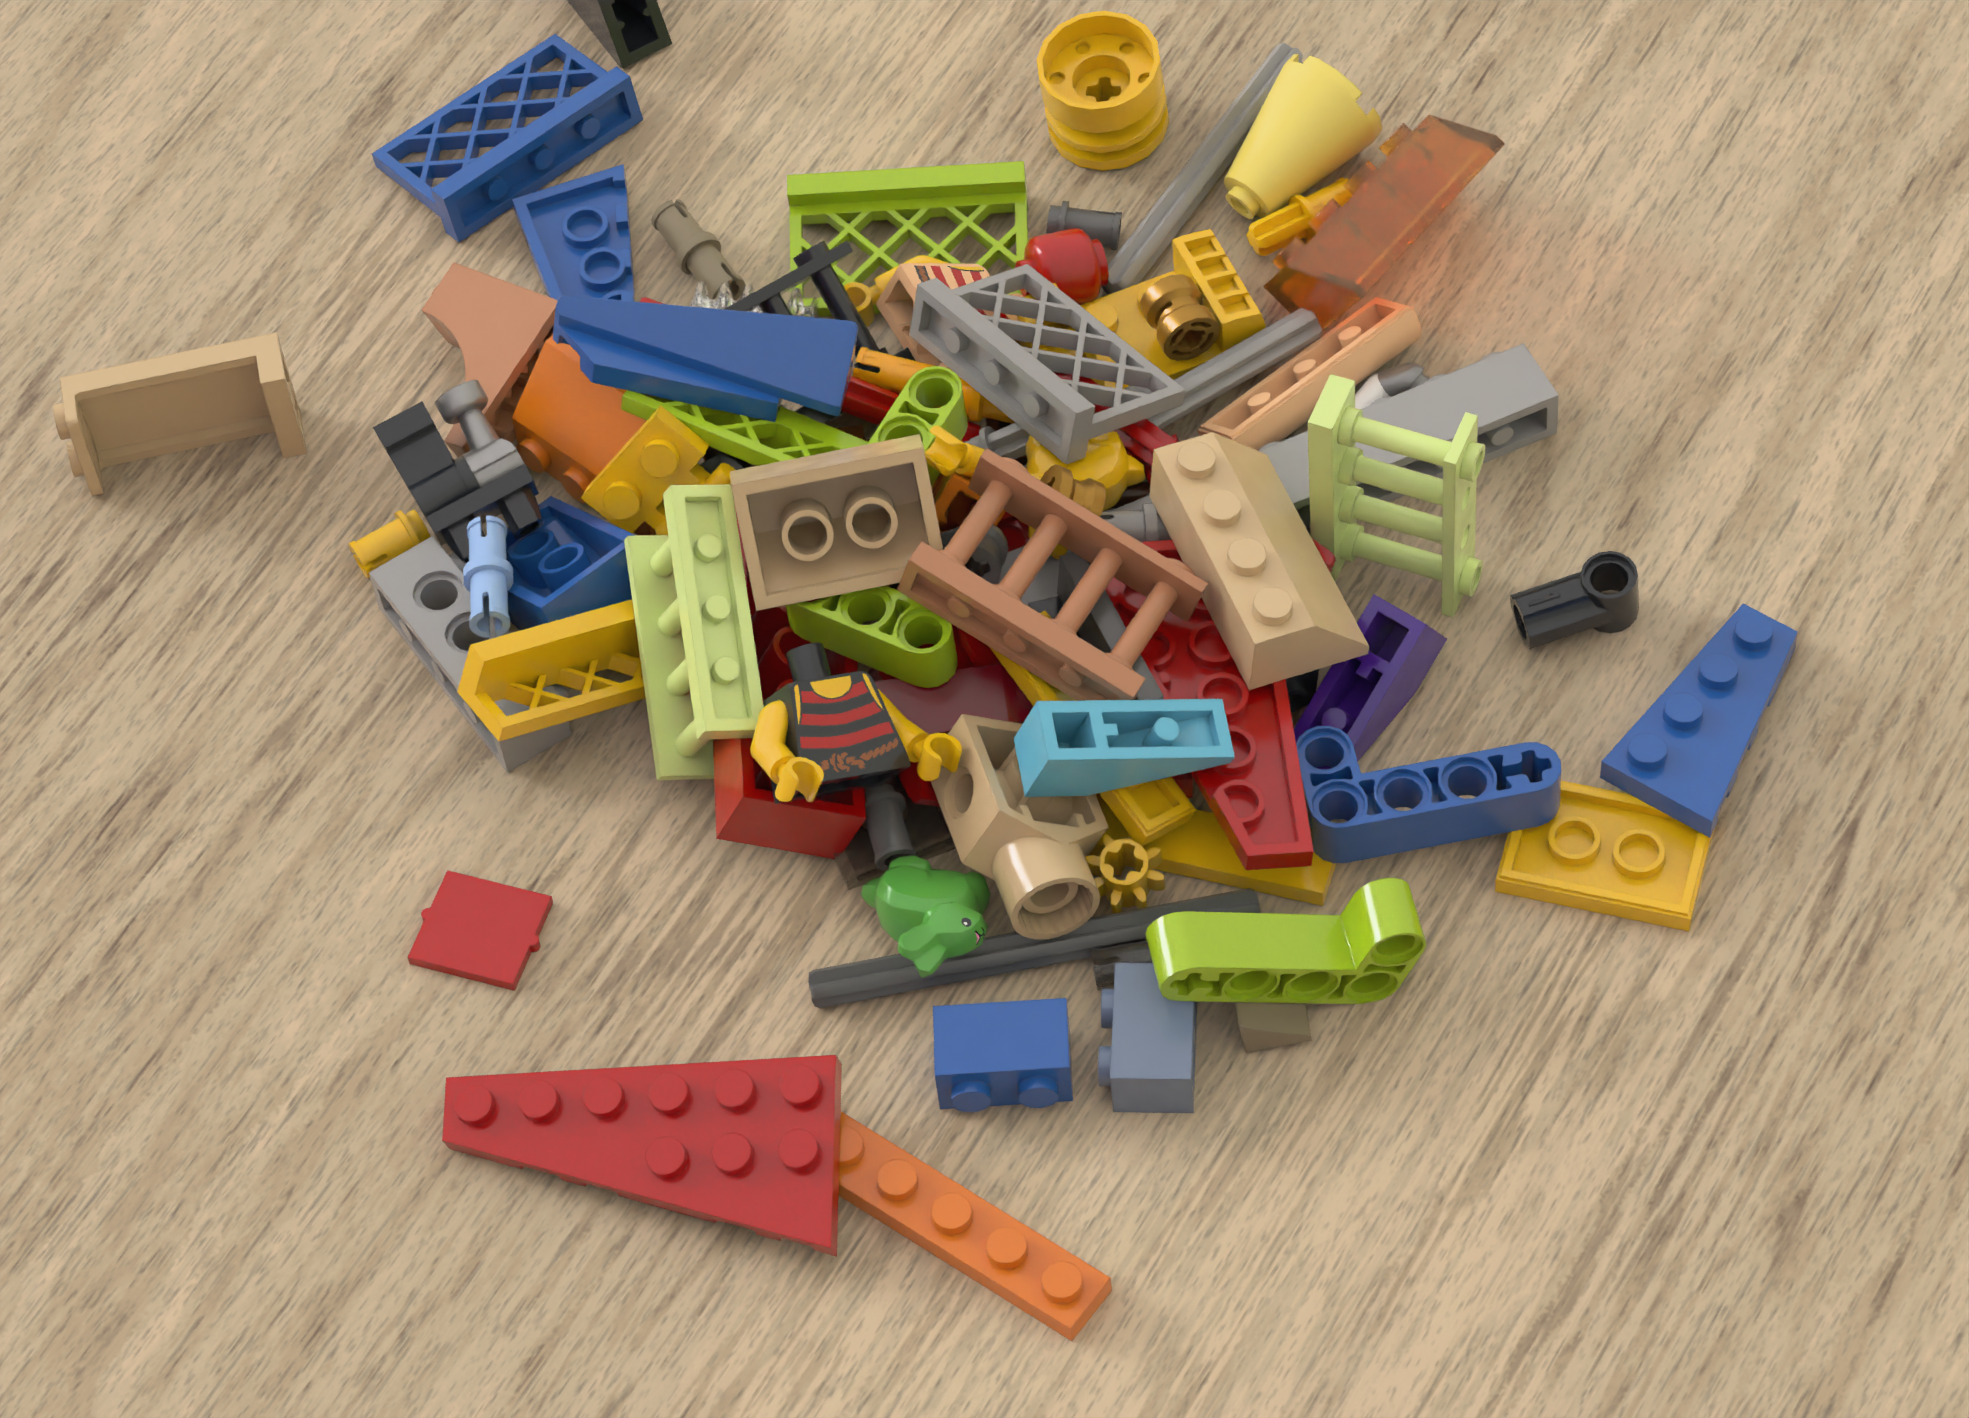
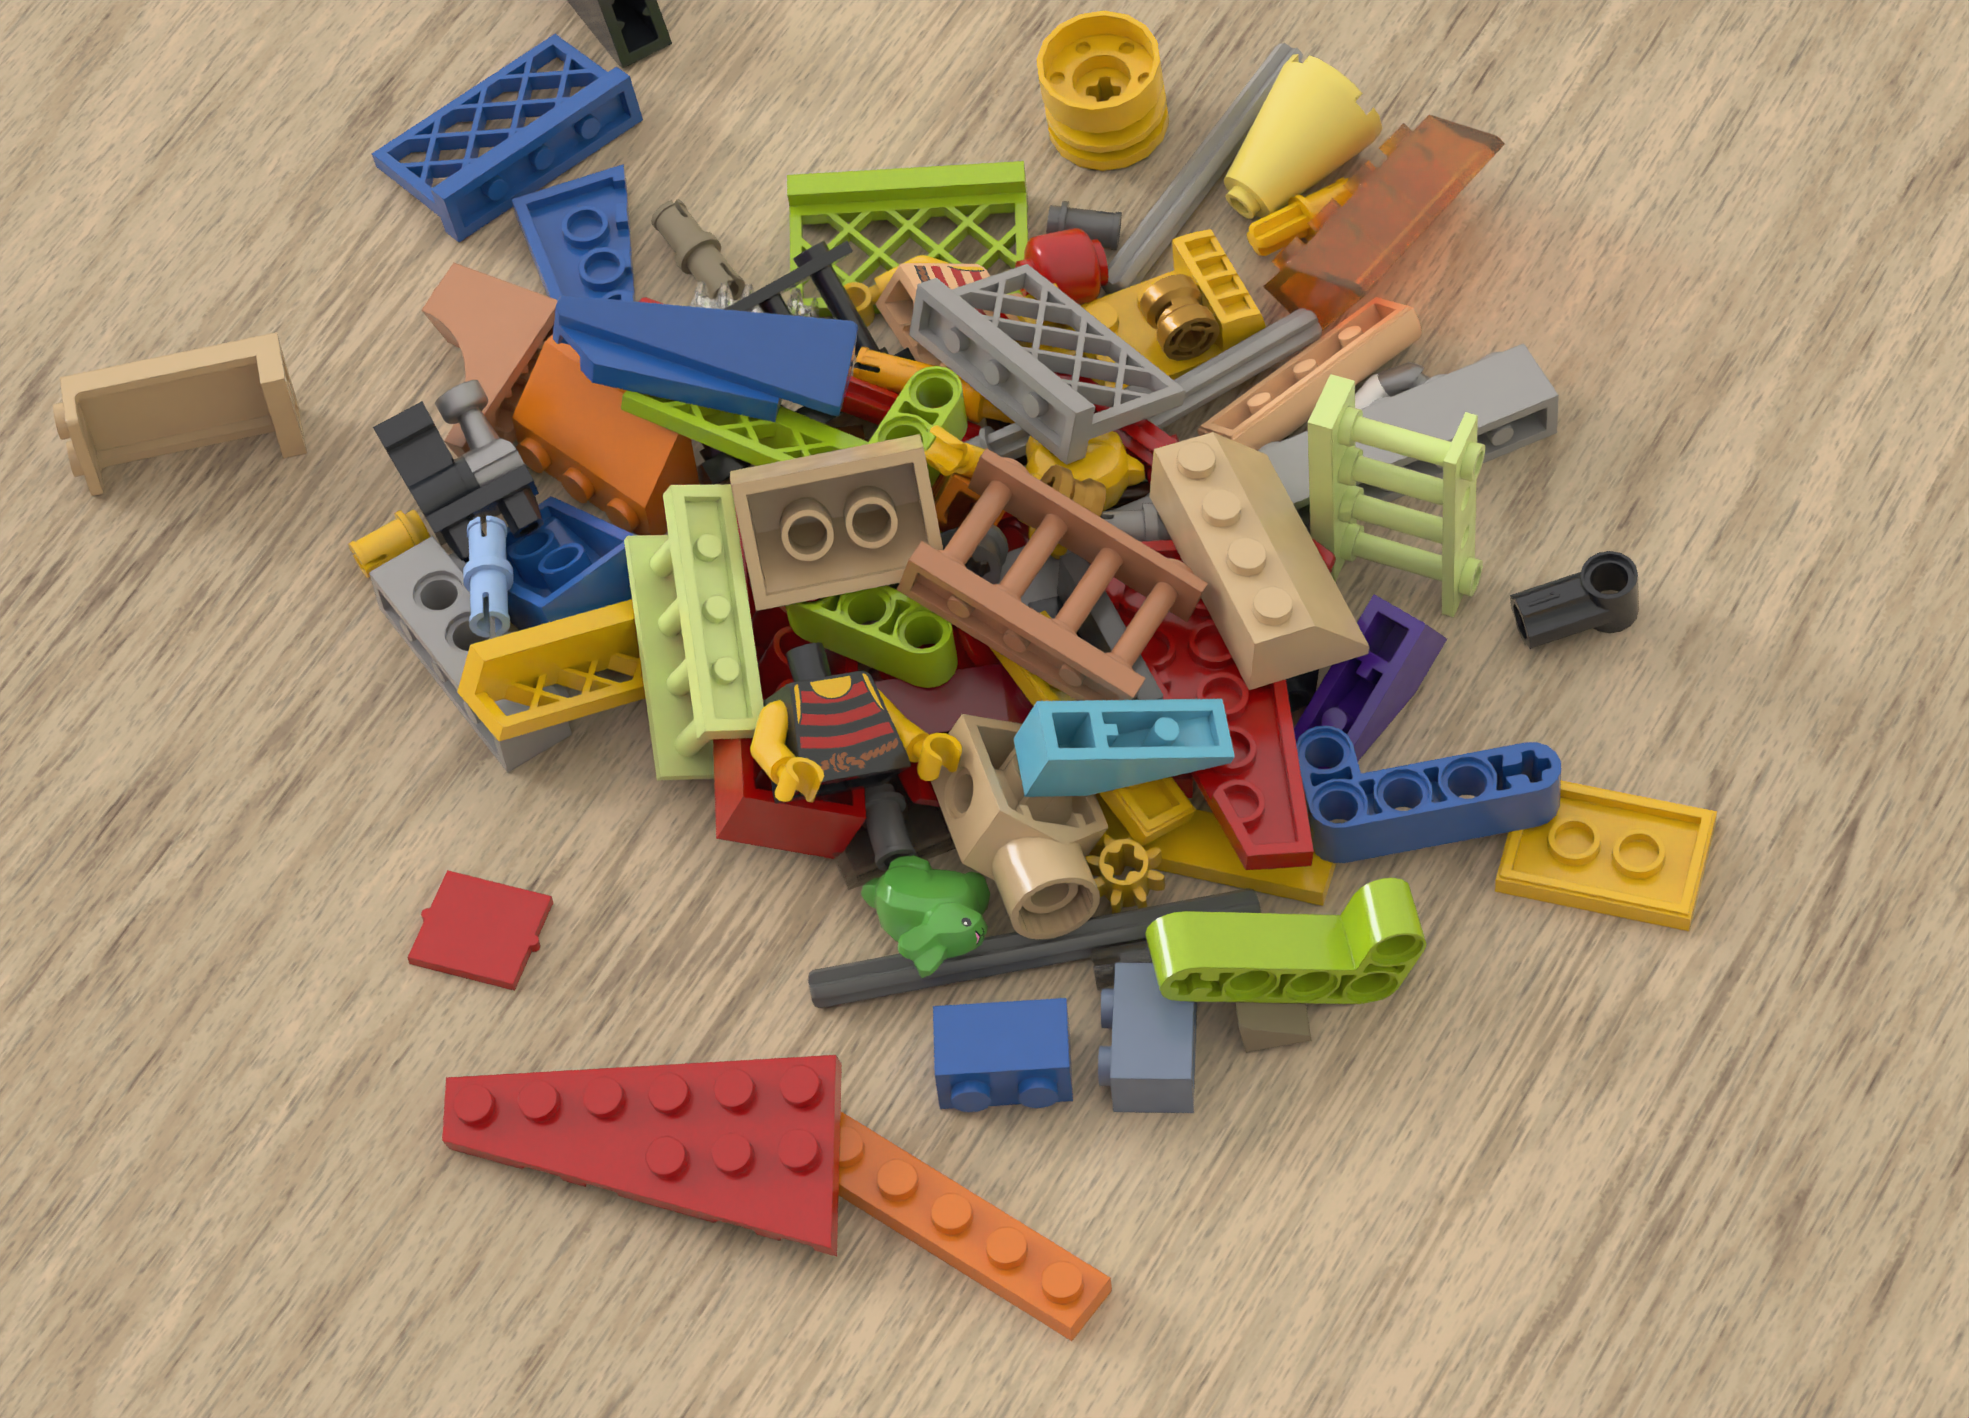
(638, 475): yellow plate -> none
(1698, 730): blue wing -> none

